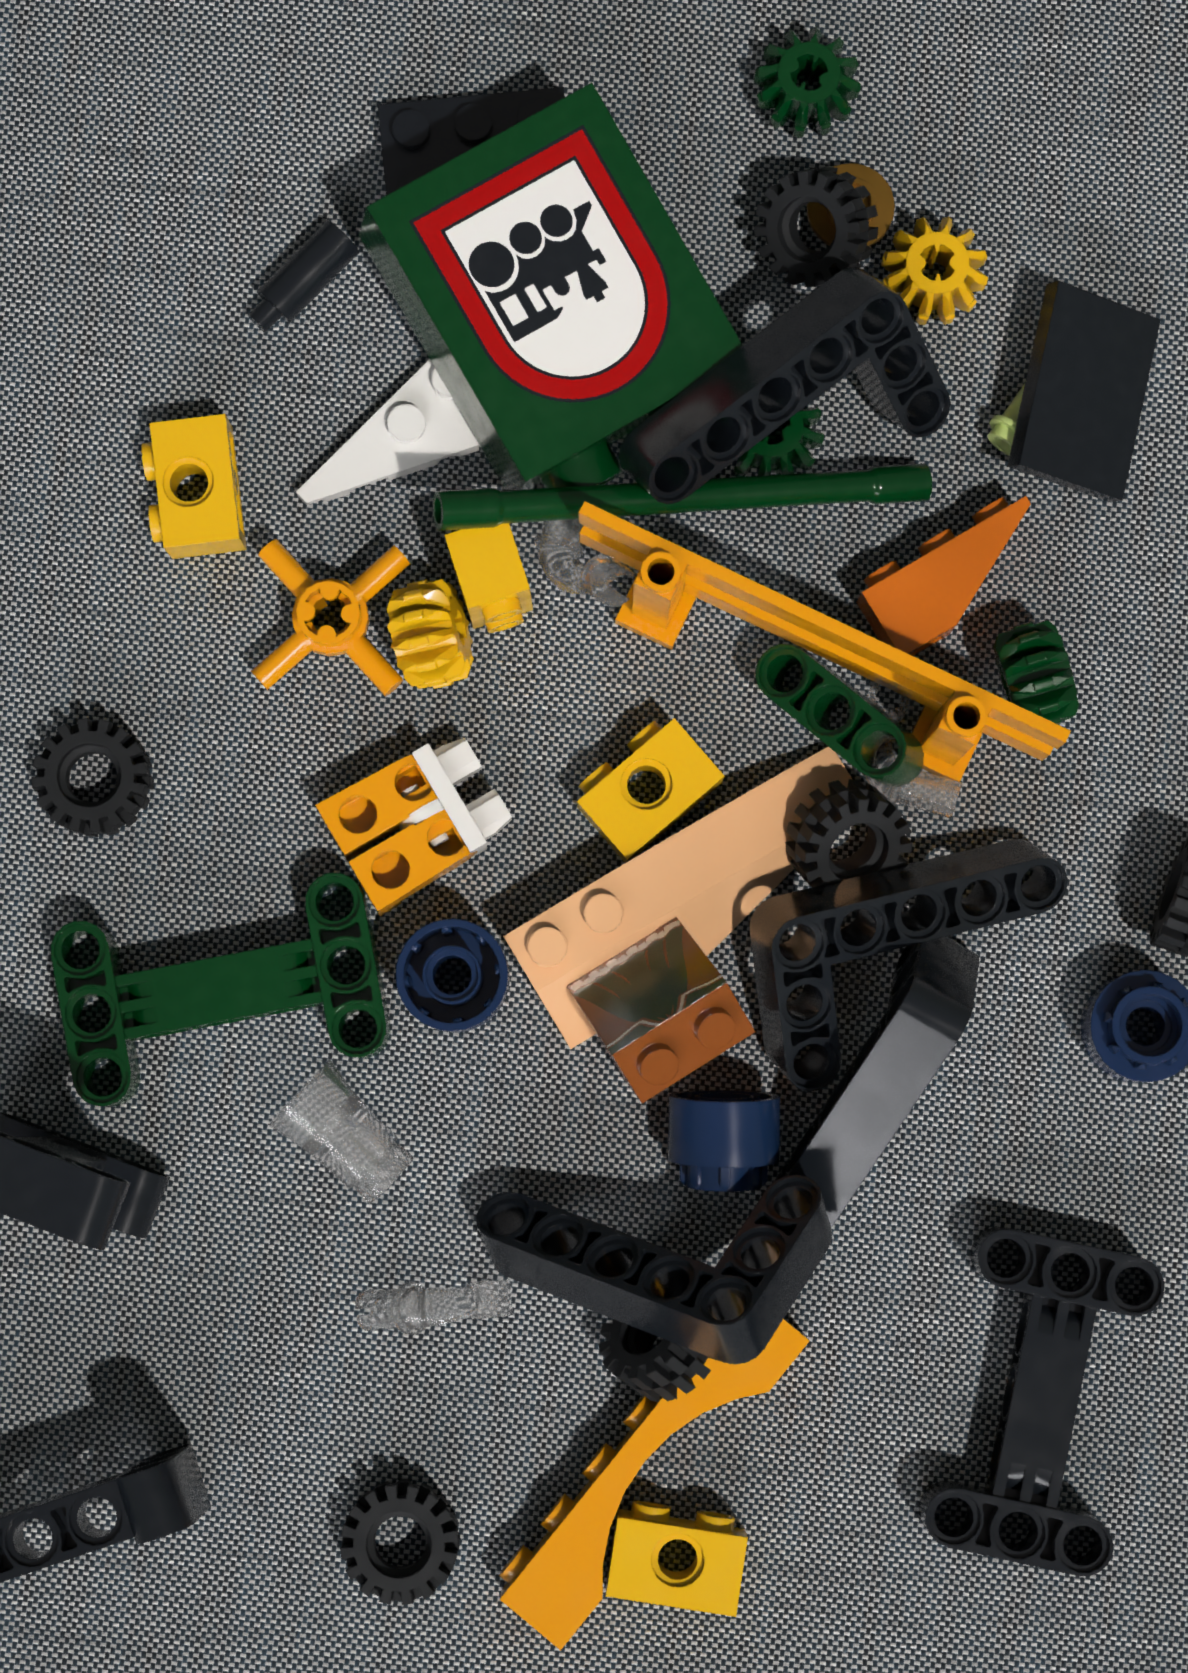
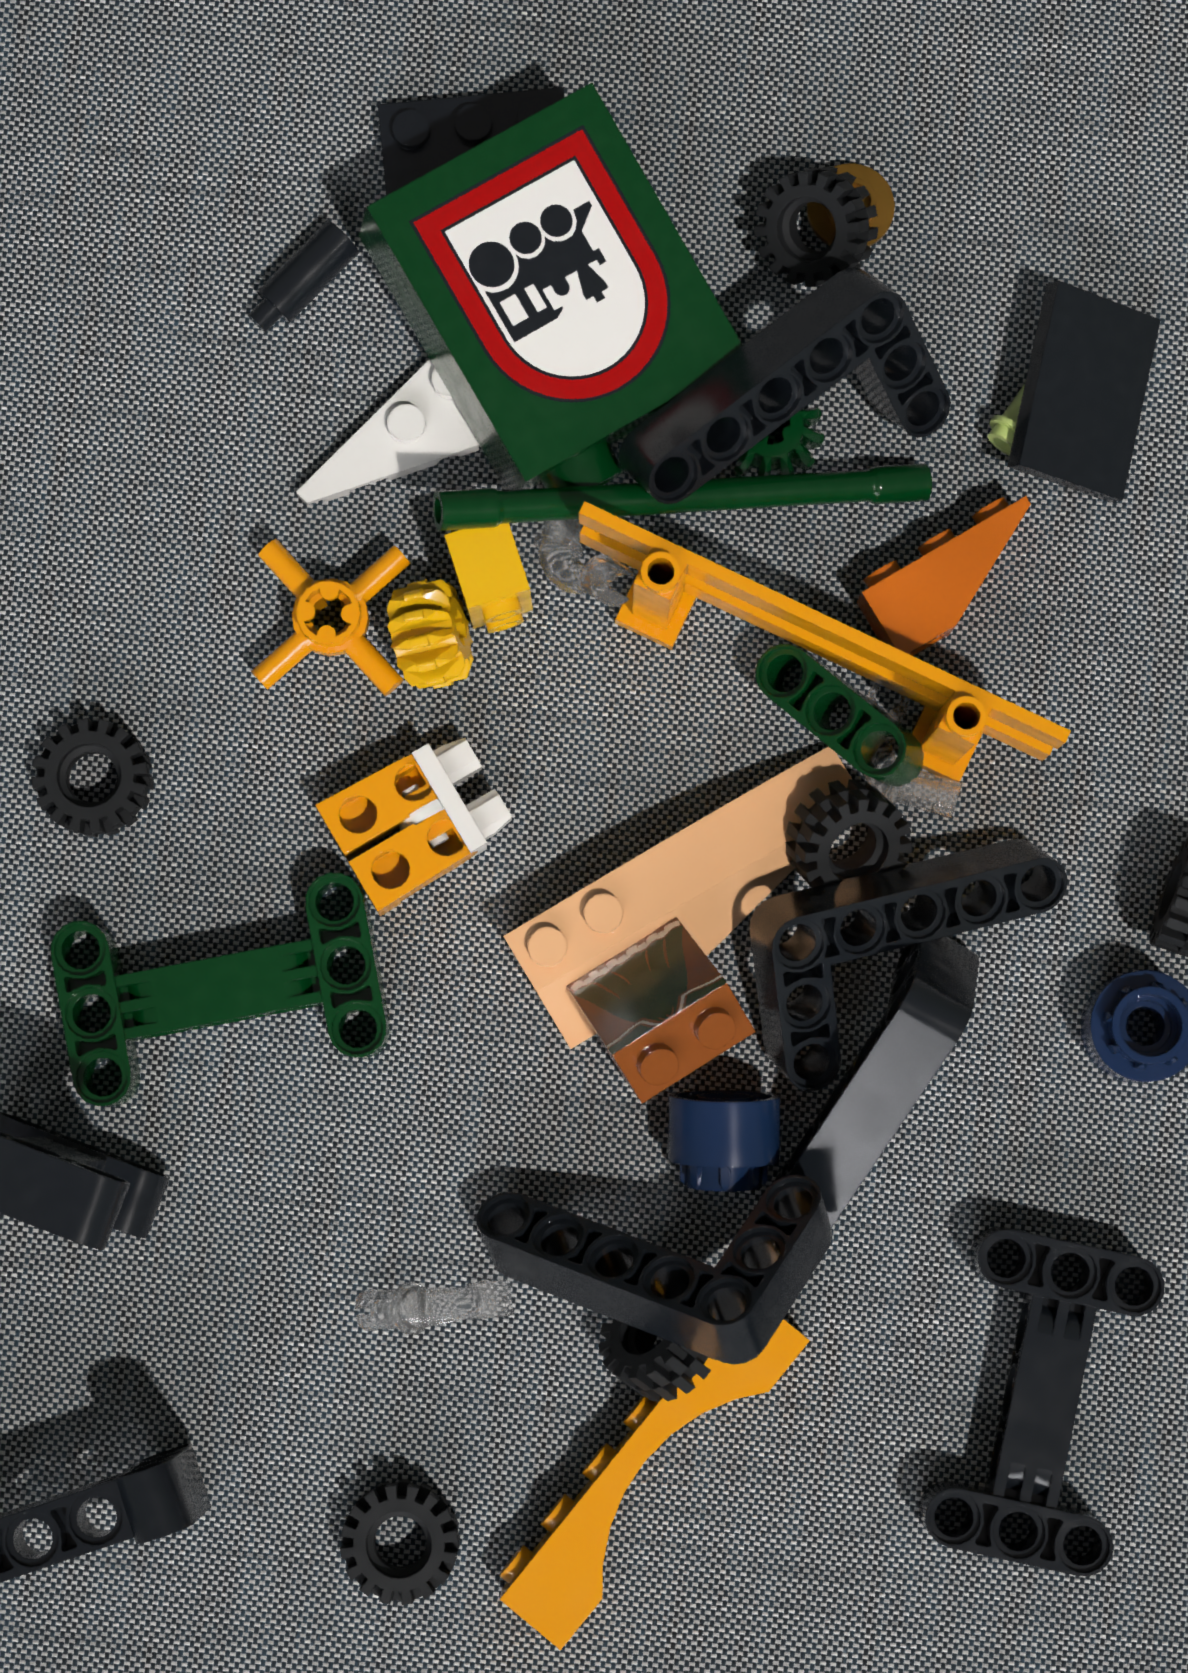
(188, 448): yellow brick -> none
(342, 1134): clear plant -> none
(418, 968): dark blue piece -> none
(634, 825): yellow brick -> none
(705, 1586): yellow brick -> none
(818, 62): dark green gear -> none
(943, 248): yellow gear -> none
(1036, 670): dark green gear -> none

